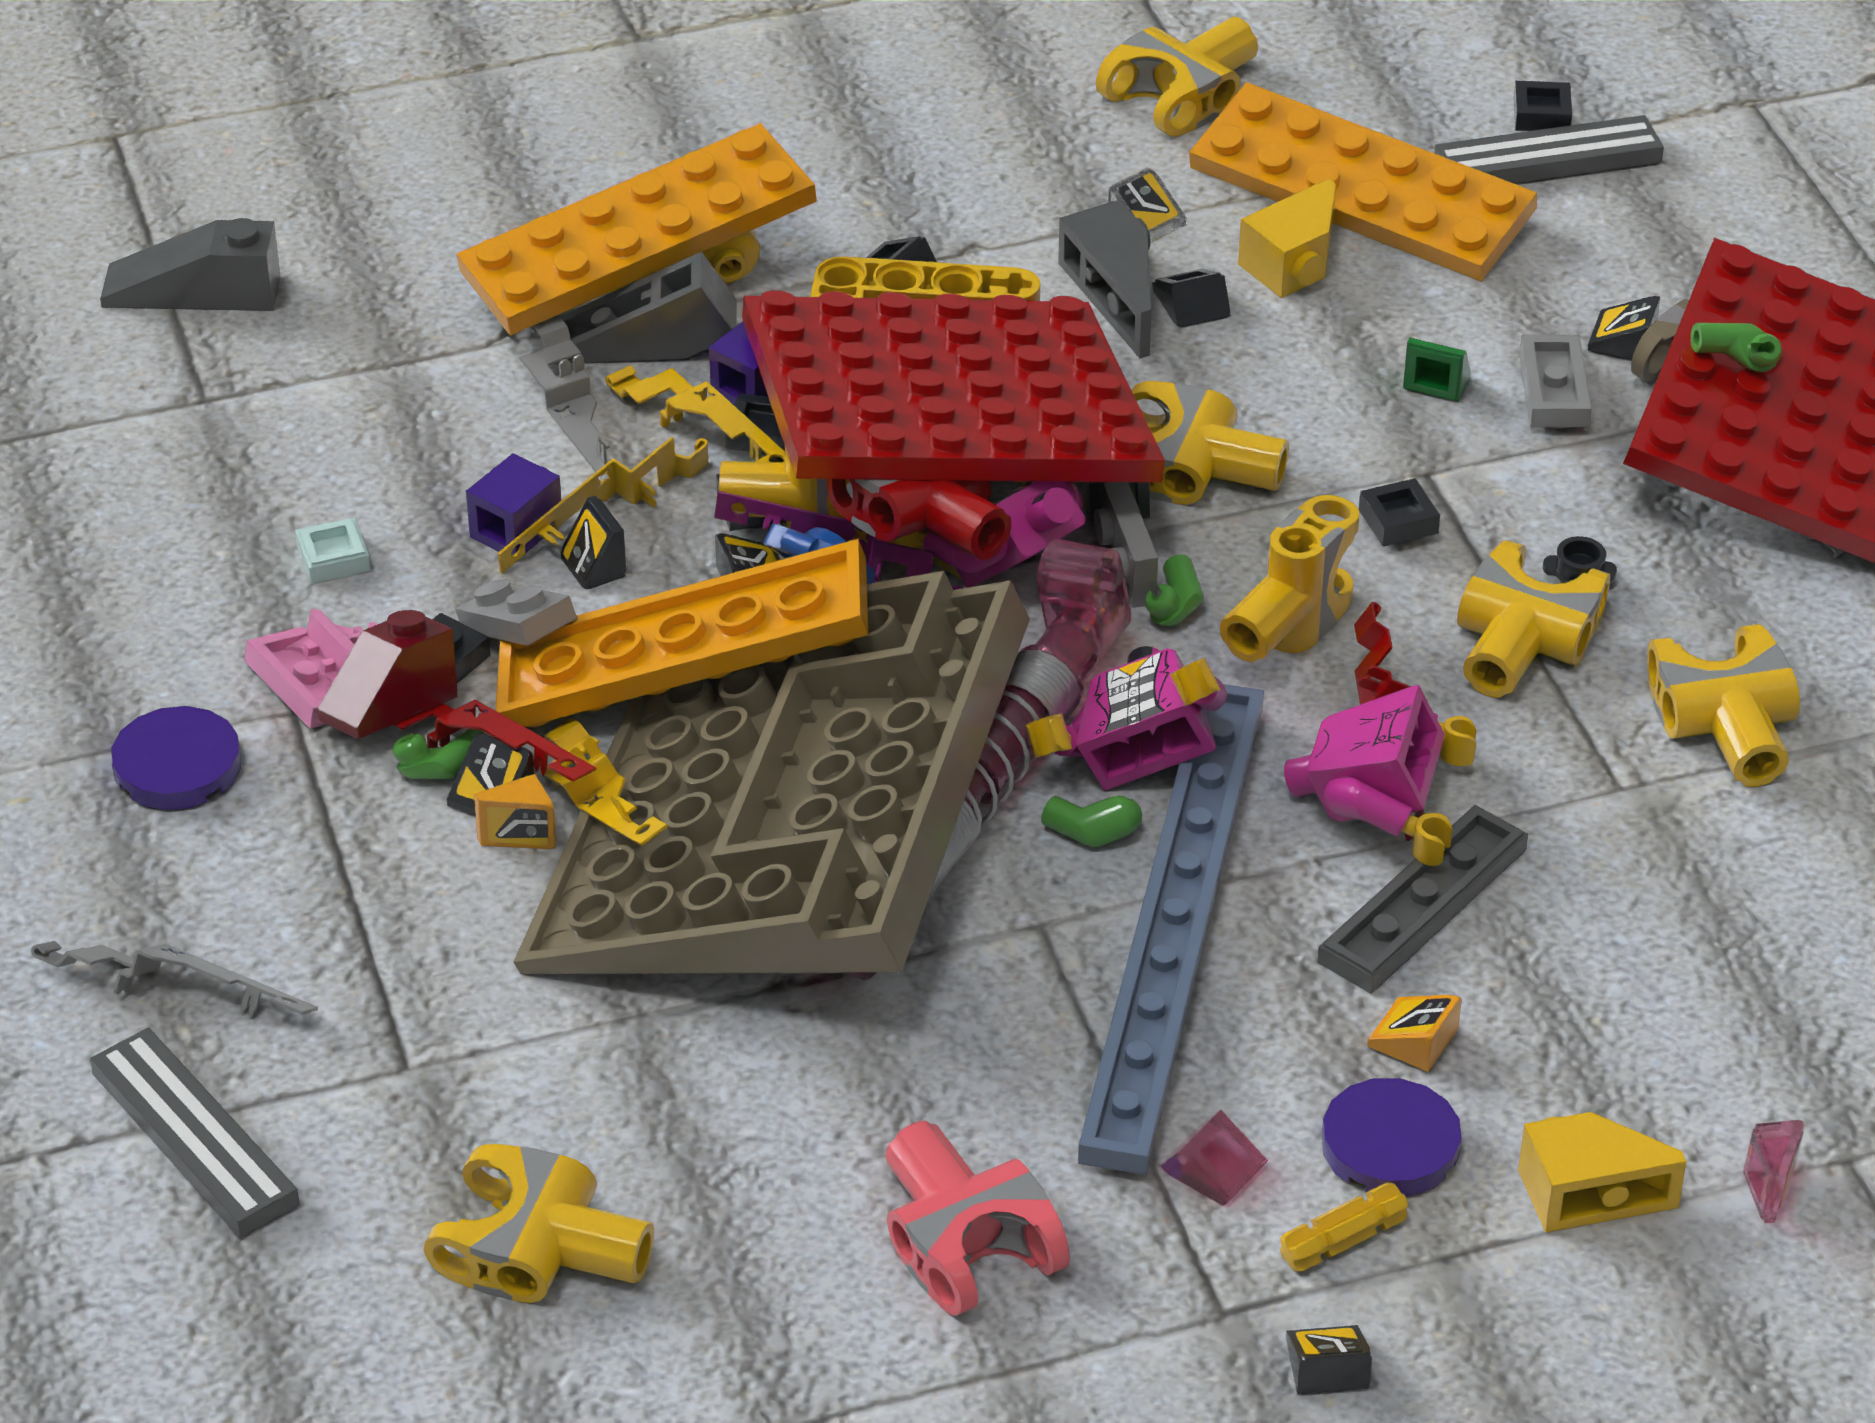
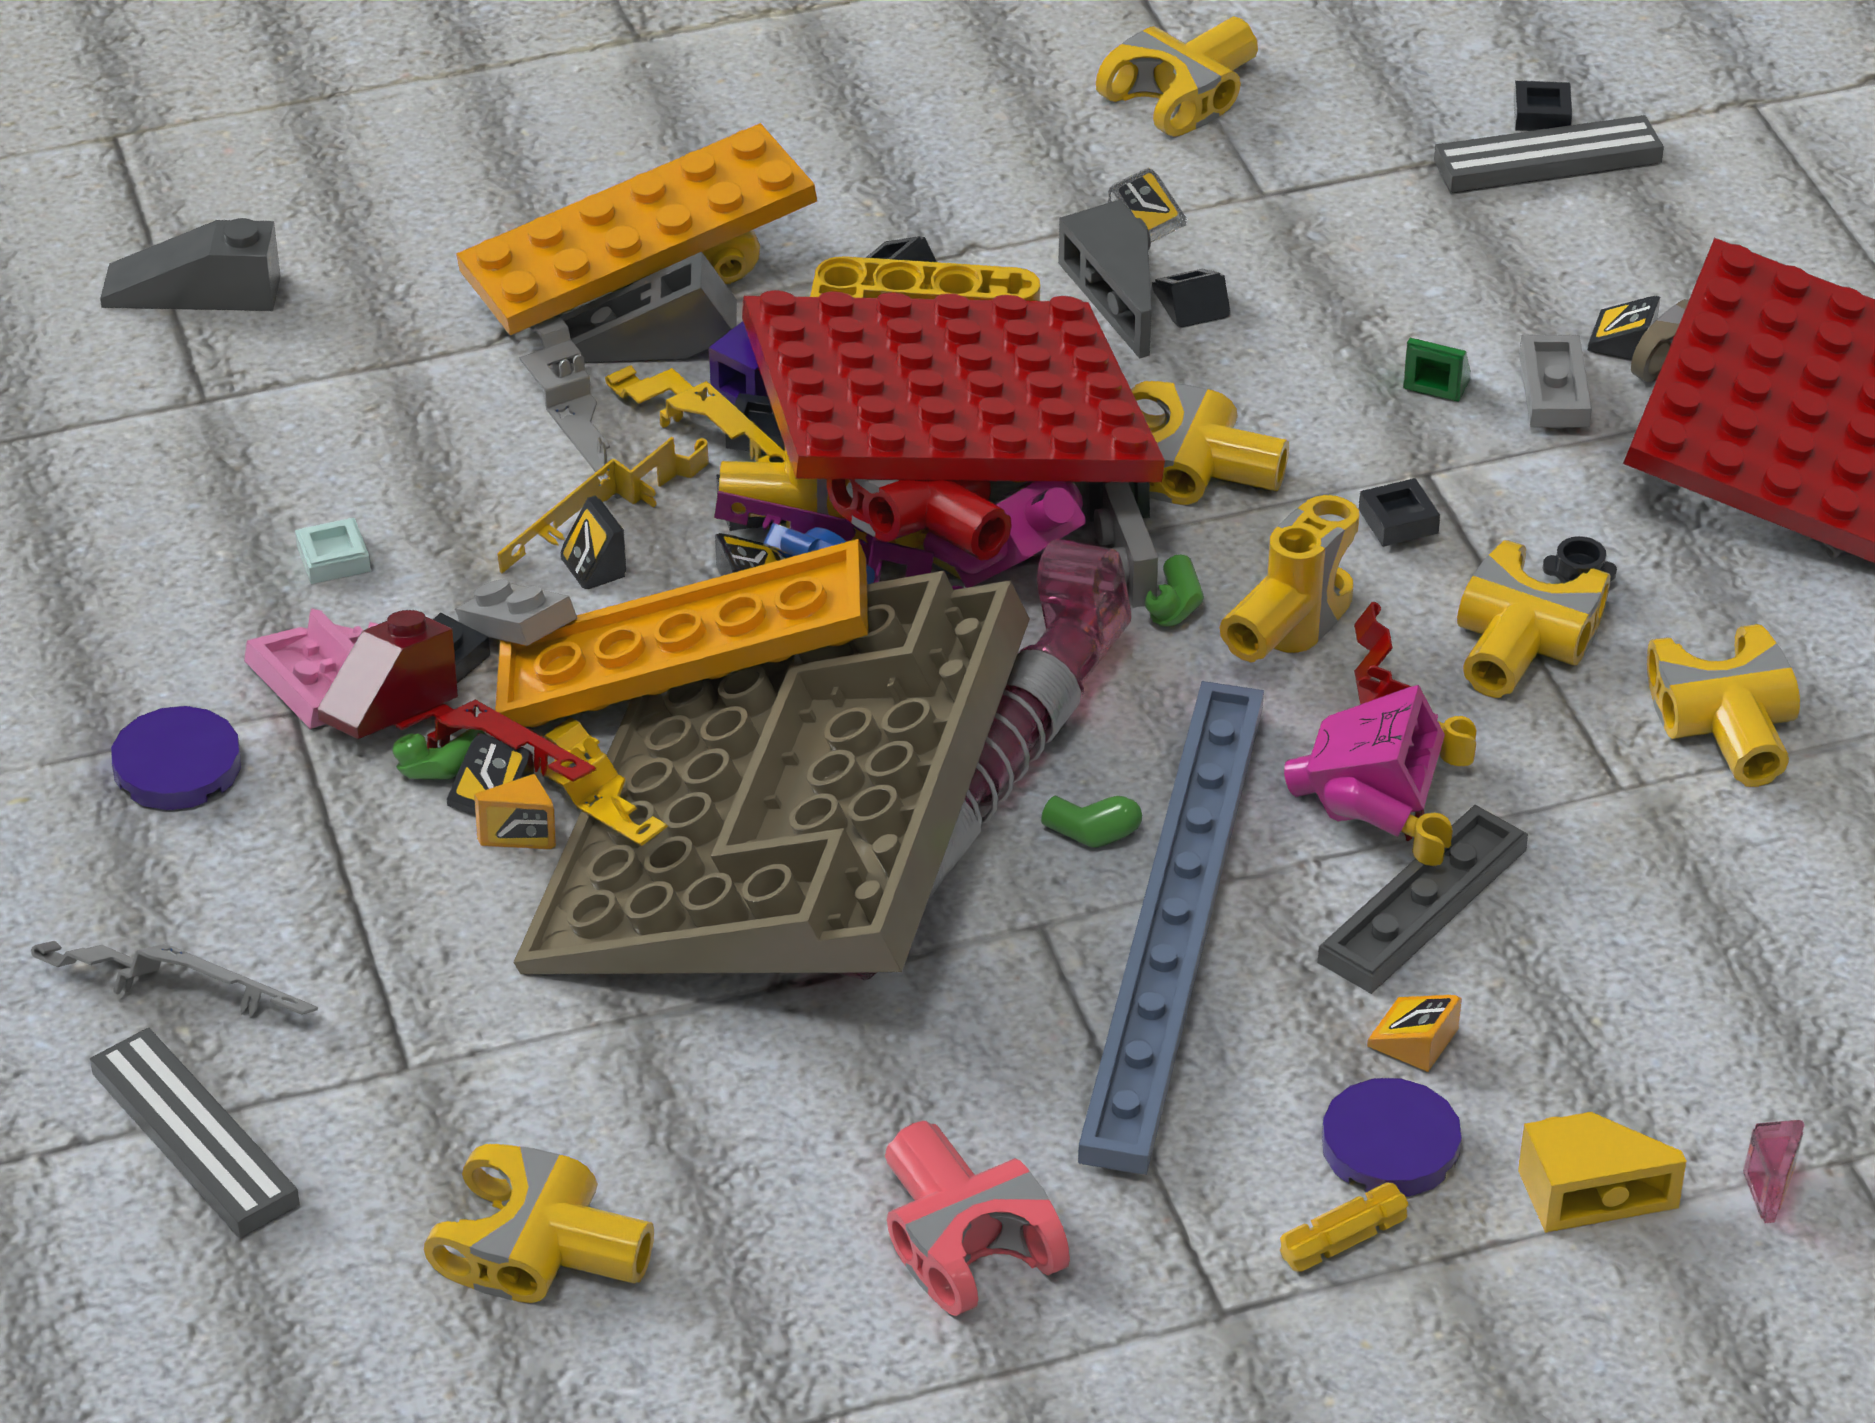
(510, 502): dark purple brick -> none
(1137, 718): dark pink torso -> none
(1215, 1159): clear pink slope -> none
(1289, 240): yellow slope -> none
(1329, 1359): black slope -> none
(1381, 183): light orange plate -> none
(1740, 342): bright green arm -> none

